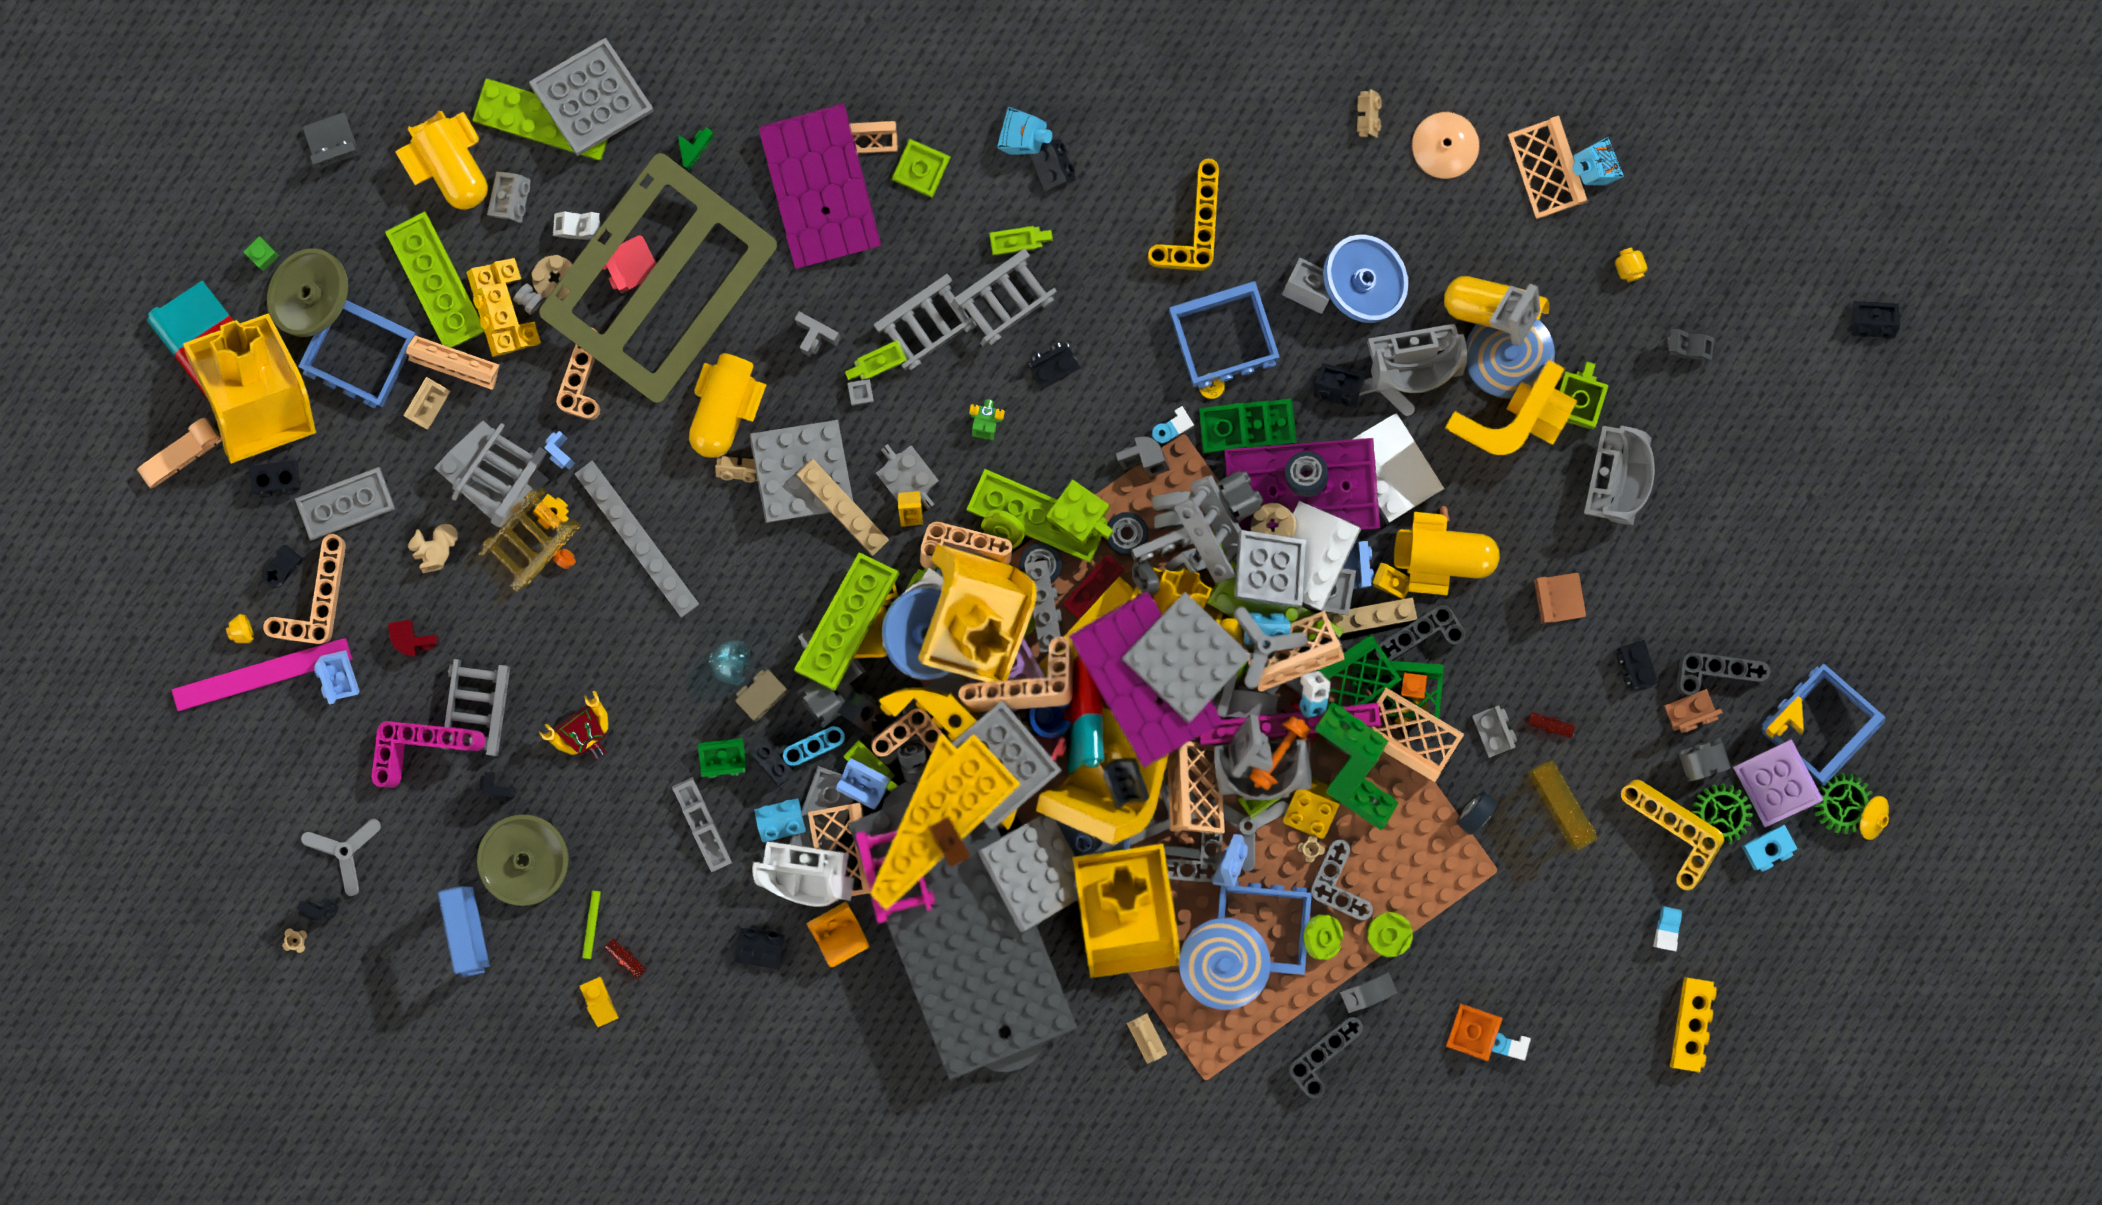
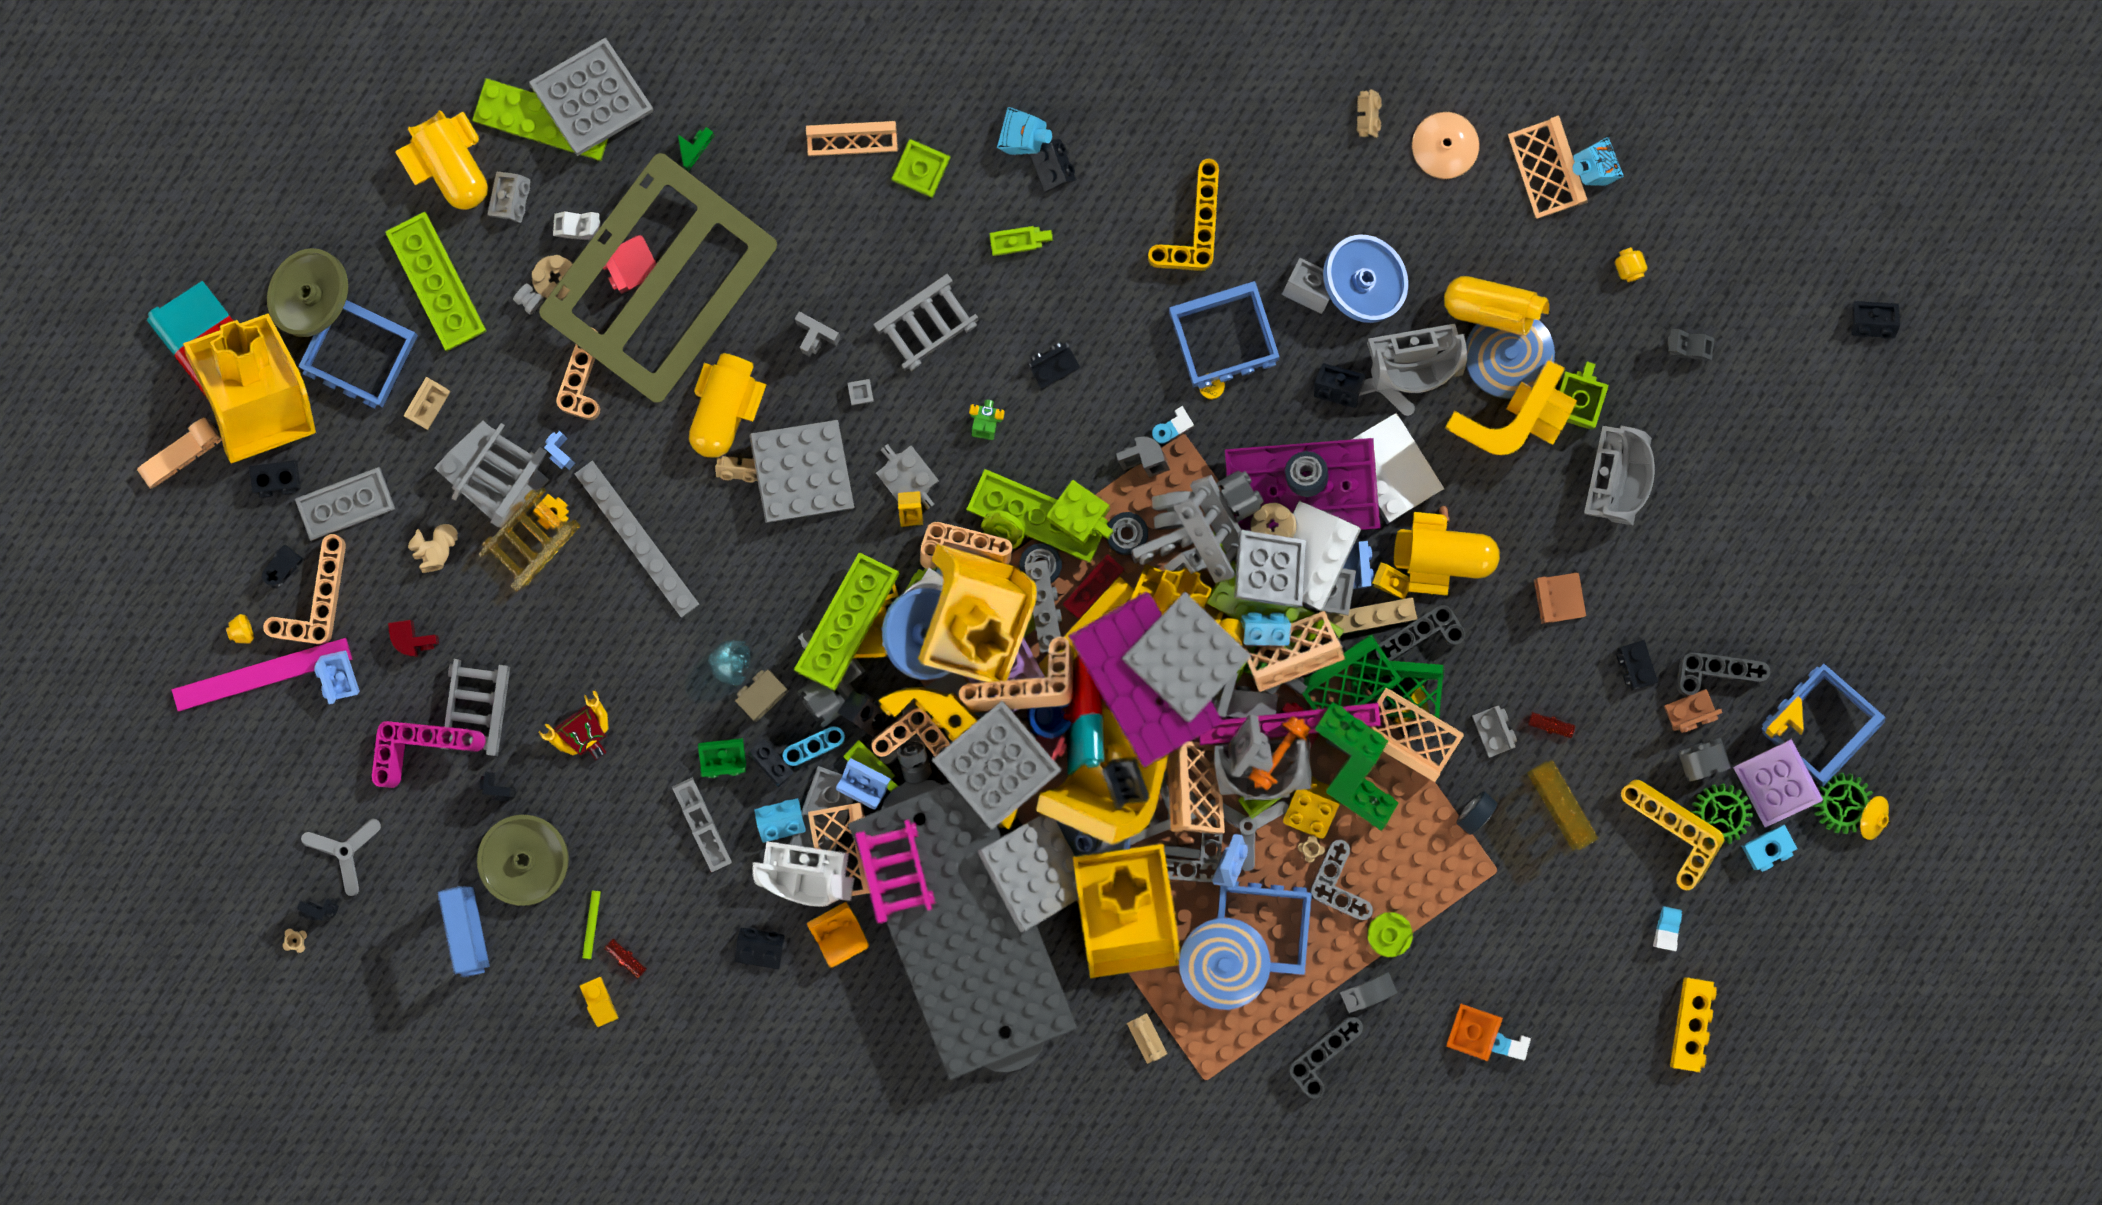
(261, 253): bright green brick -> none
(330, 140): dark grey bracket -> none
(452, 362): light nougat fence -> none
(496, 308): yellow bracket -> none
(564, 558): orange plate -> none
(814, 167): magenta piece -> none
(842, 507): tan plate -> none
(878, 361): lime hinge -> none
(949, 842): reddish brown plate -> none
(955, 784): yellow wing -> none
(1001, 276): light grey fence -> none
(1145, 578): dark grey beam -> none
(1247, 425): green slope -> none
(1273, 644): light grey piece -> none
(1314, 694): white leg -> none
(1323, 937): lime tile -> none
(1414, 686): orange plate -> none
(1517, 312): light grey bracket -> none

